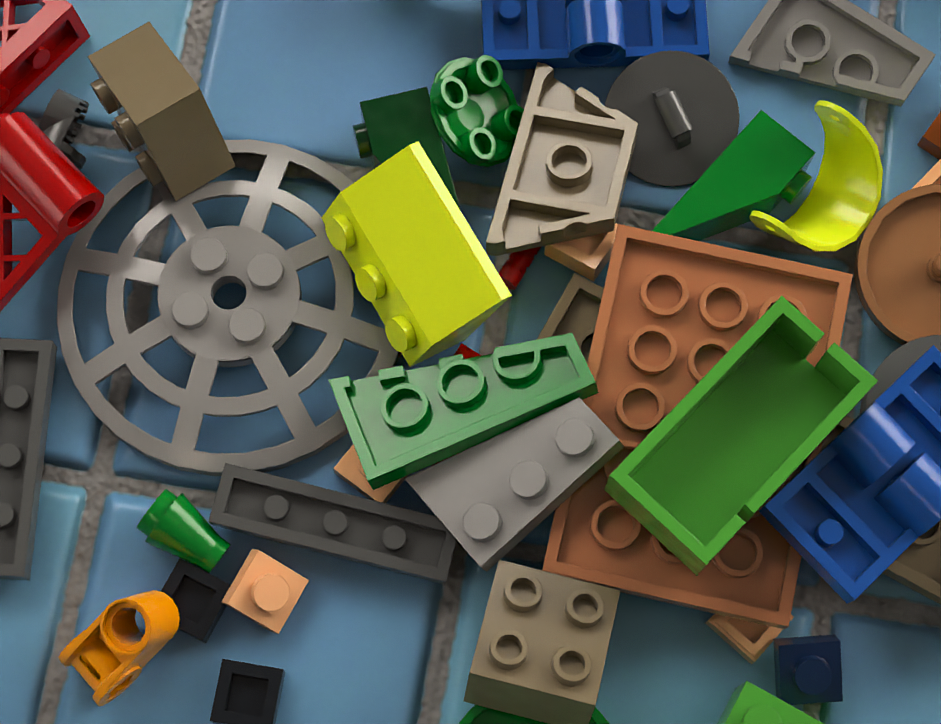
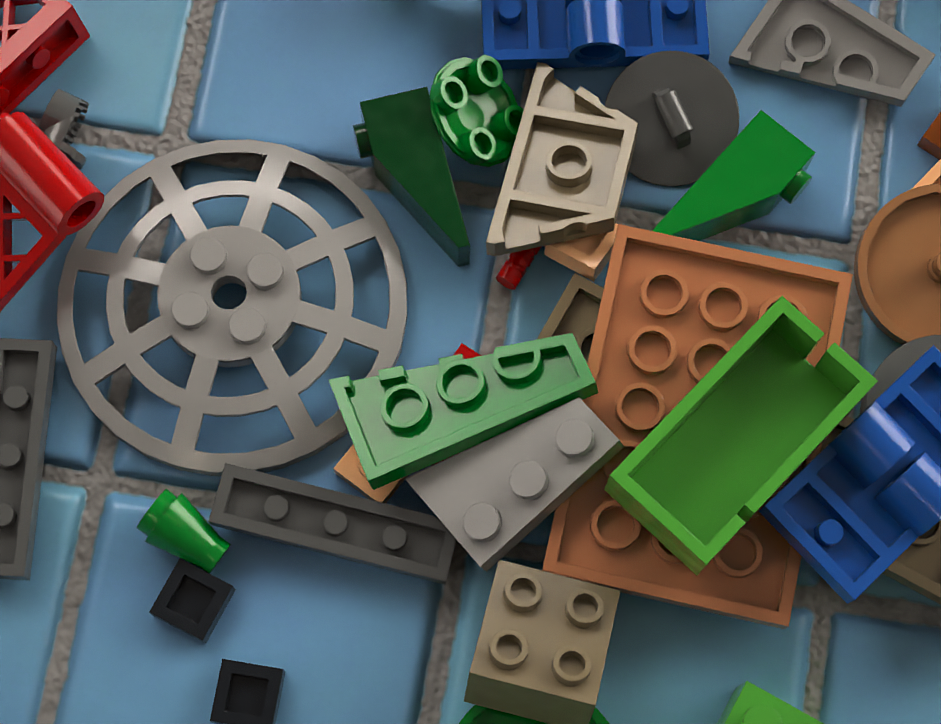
(114, 649): light orange piece -> none
(159, 112): dark tan brick -> none
(265, 591): light nougat plate -> none
(414, 255): neon yellow slope -> none
(744, 636): light nougat tile -> none
(808, 669): dark blue plate -> none
(843, 192): neon yellow piece -> none

